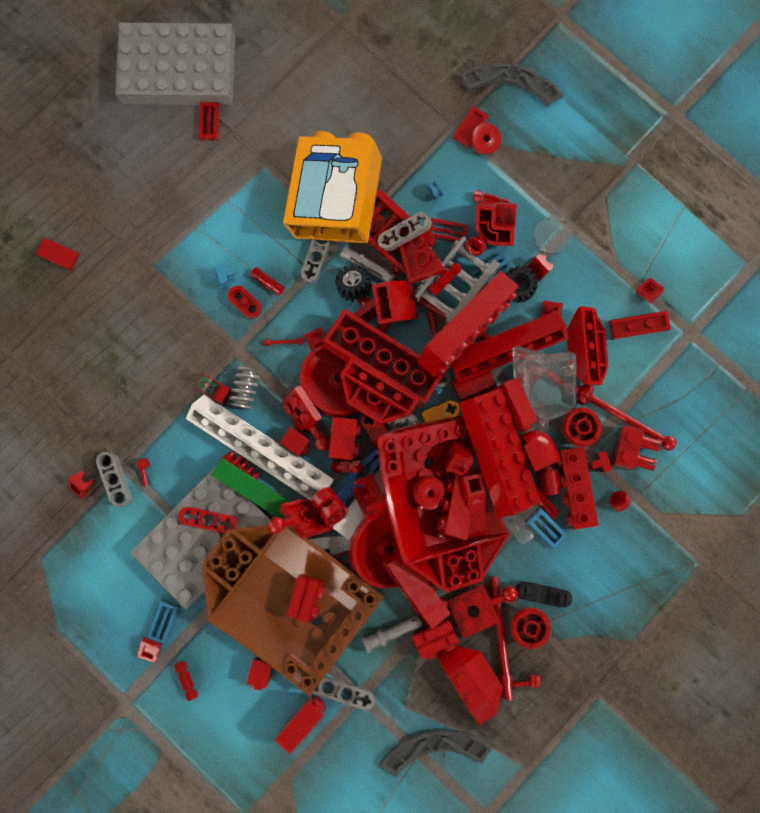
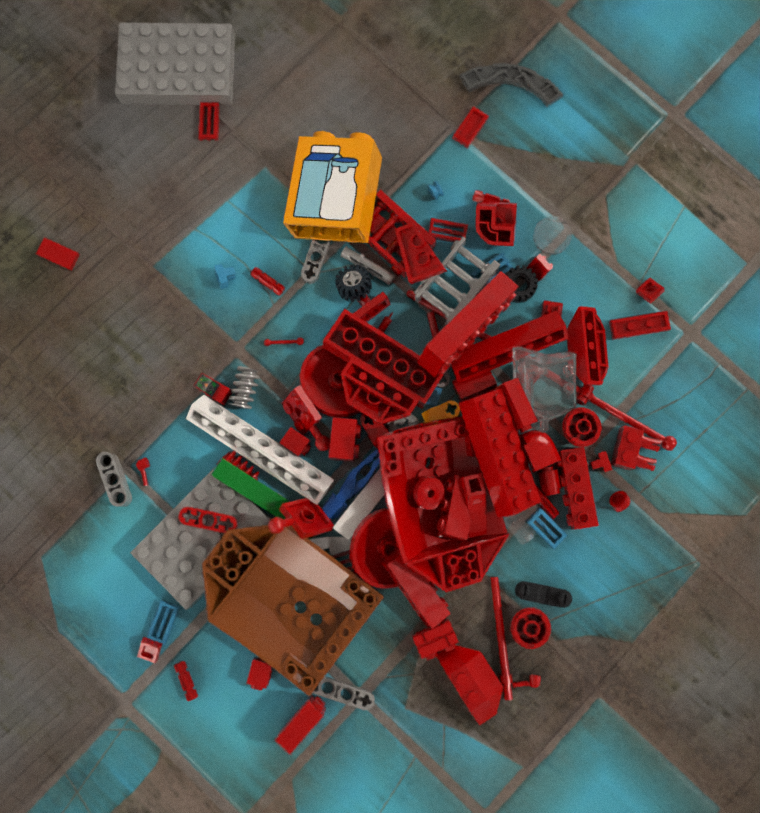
(78, 486): red tile -> none
(245, 303): red plate -> none
(306, 598): red brick -> none
(315, 338): red tile -> none
(329, 506): red wheel -> none
(346, 466): red axle -> none
(370, 498): red hinge -> none
(382, 637): light grey pin -> none
(394, 301): red brick -> none
(415, 220): light grey beam -> none
(432, 742): dark grey tile -> none
(445, 279): red axle -> none
(459, 458): red brick -> none
(475, 246): red tile -> none
(477, 139): red piece -> none
(487, 613): red plate -> none

